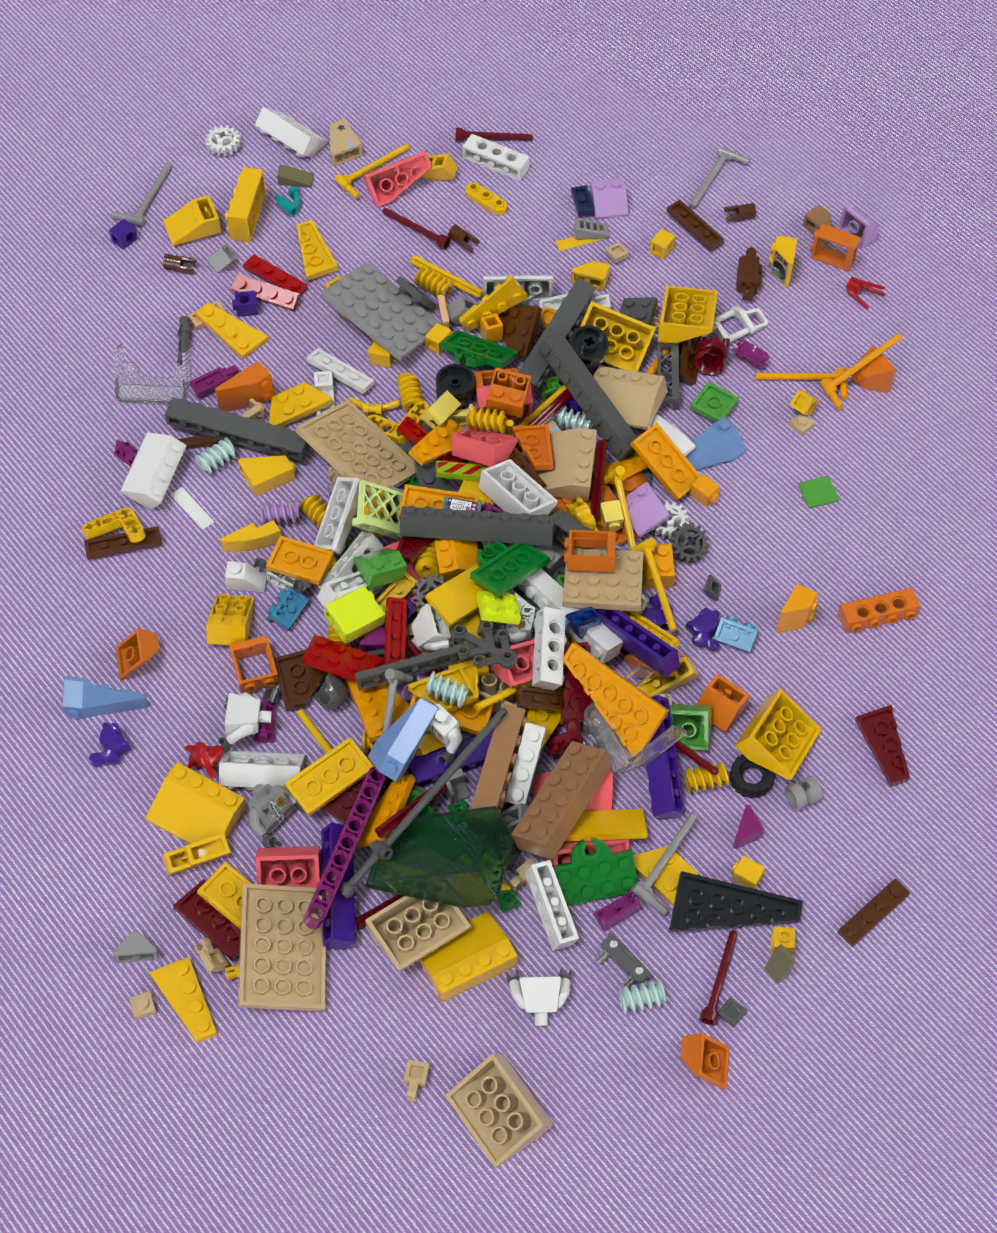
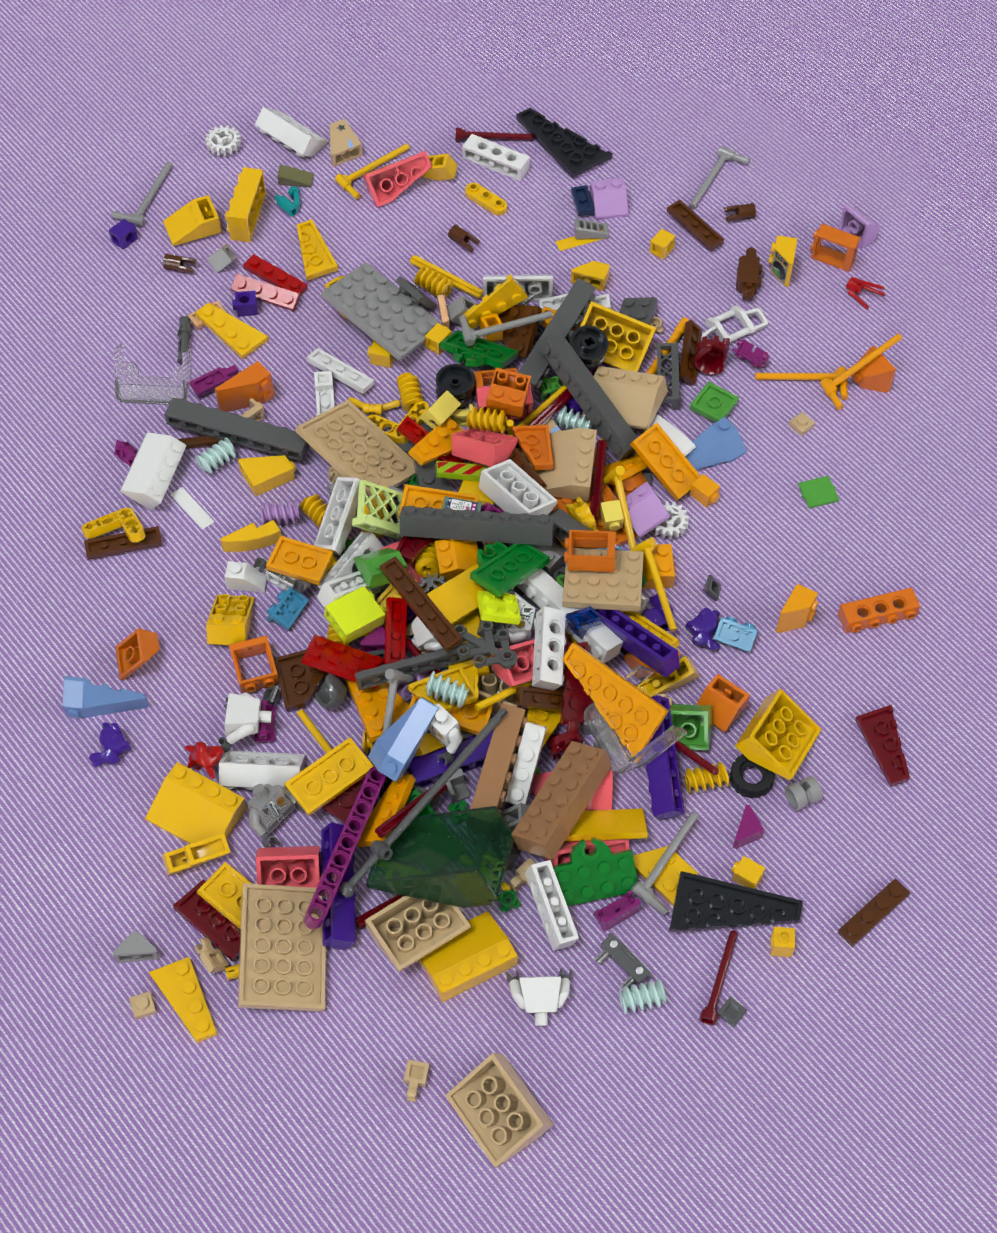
(296, 404): yellow wing -> none
(421, 604): none -> reddish brown plate
(441, 240): dark red piece -> none
(470, 335): none -> light grey bar
(565, 146): none -> black wing
(617, 252): tan plate -> none
(684, 535): dark grey gear -> none
(686, 313): yellow slope -> none
(706, 1058): orange slope -> none
(780, 964): olive slope -> none
(804, 402): yellow brick -> none
(815, 218): medium nougat slope -> none

